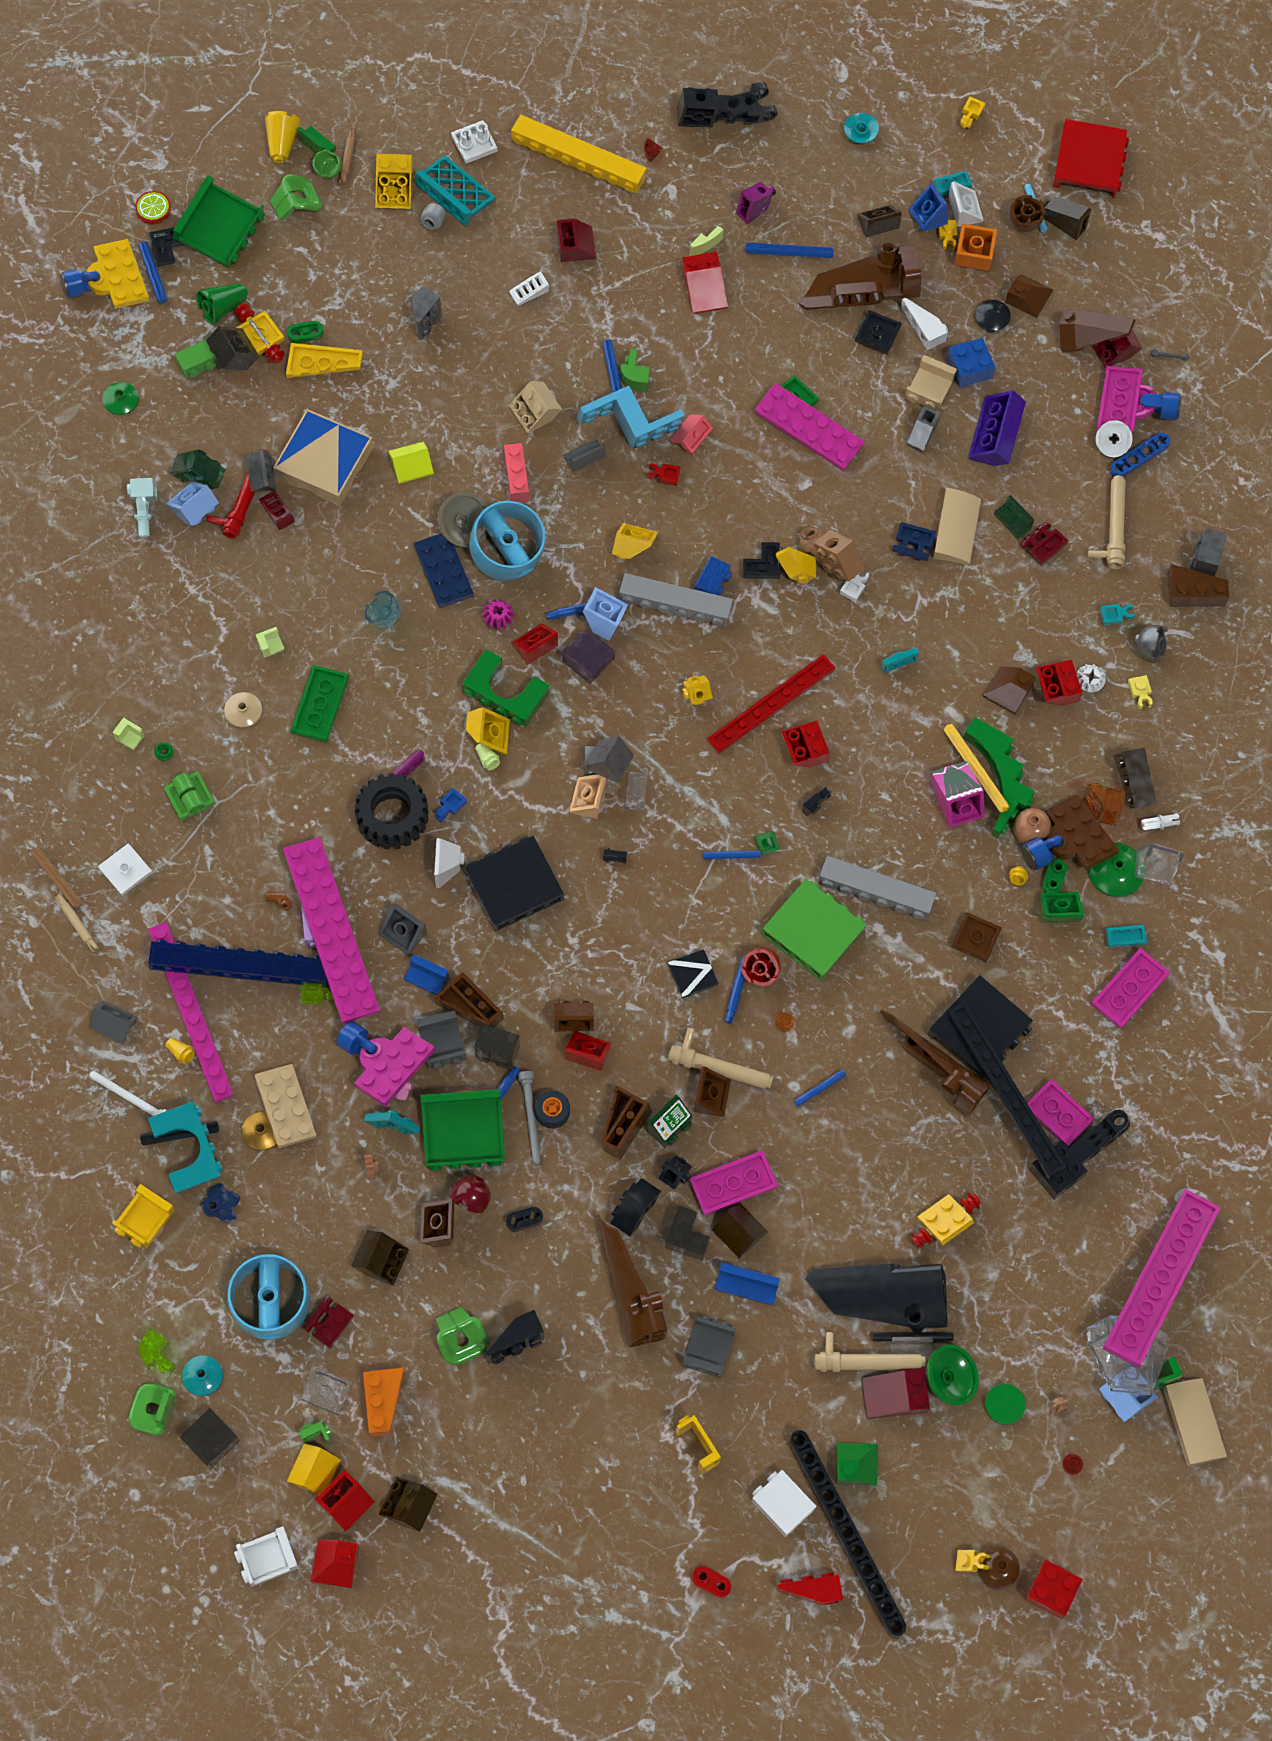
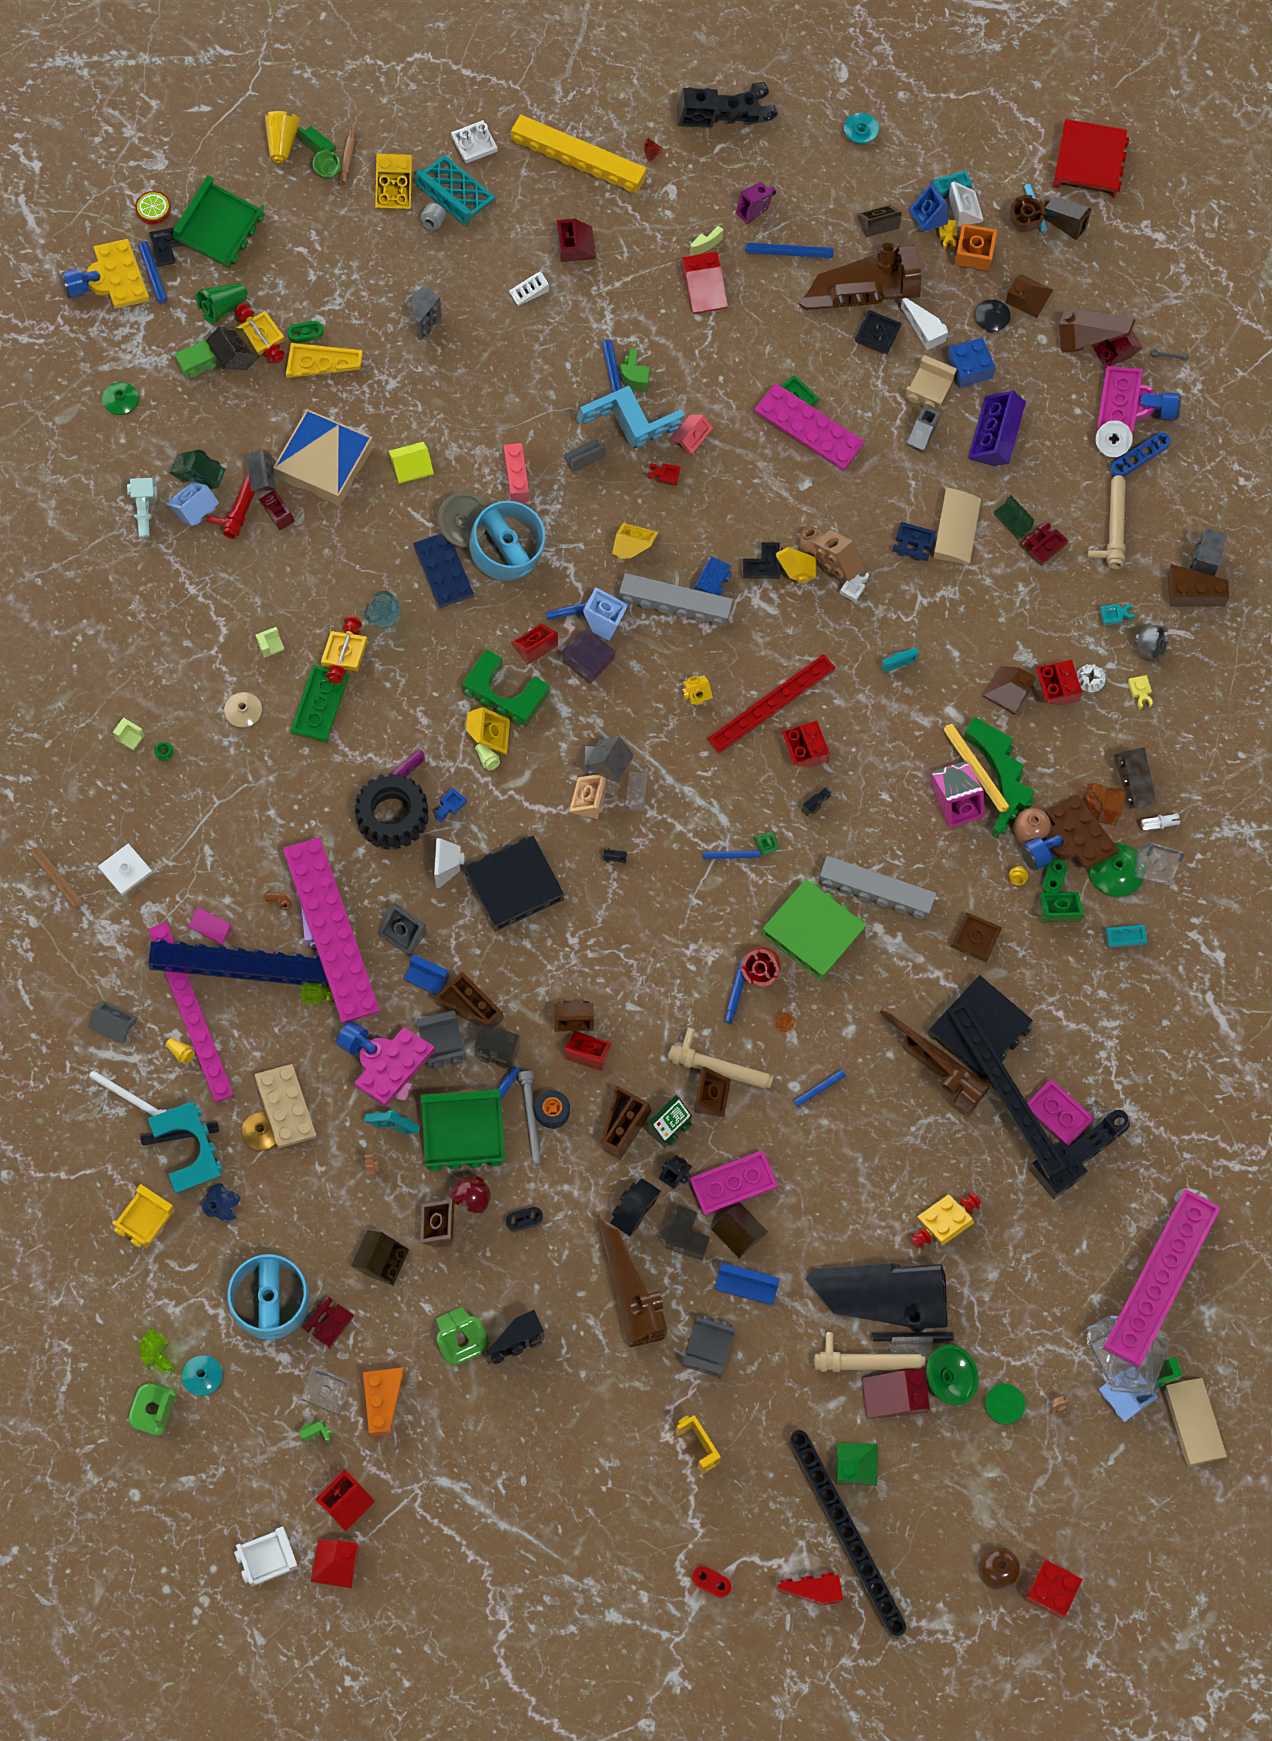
(76, 922): tan piece -> none
(188, 795): bright green plate -> none
(209, 1439): clear smoke brick -> none
(210, 926): none -> dark pink slope
(285, 201): bright green piece -> none
(314, 1469): yellow slope -> none
(344, 650): none -> yellow plate
(408, 1503): dark brown slope -> none
(498, 614): dark pink gear -> none
(535, 406): tan slope -> none
(693, 973): black tile -> none
(783, 1502): white brick -> none
(969, 1561): yellow plate -> none
(972, 108): yellow plate -> none
(1072, 1464): clear red plate -> none
(1130, 988): dark pink plate -> none

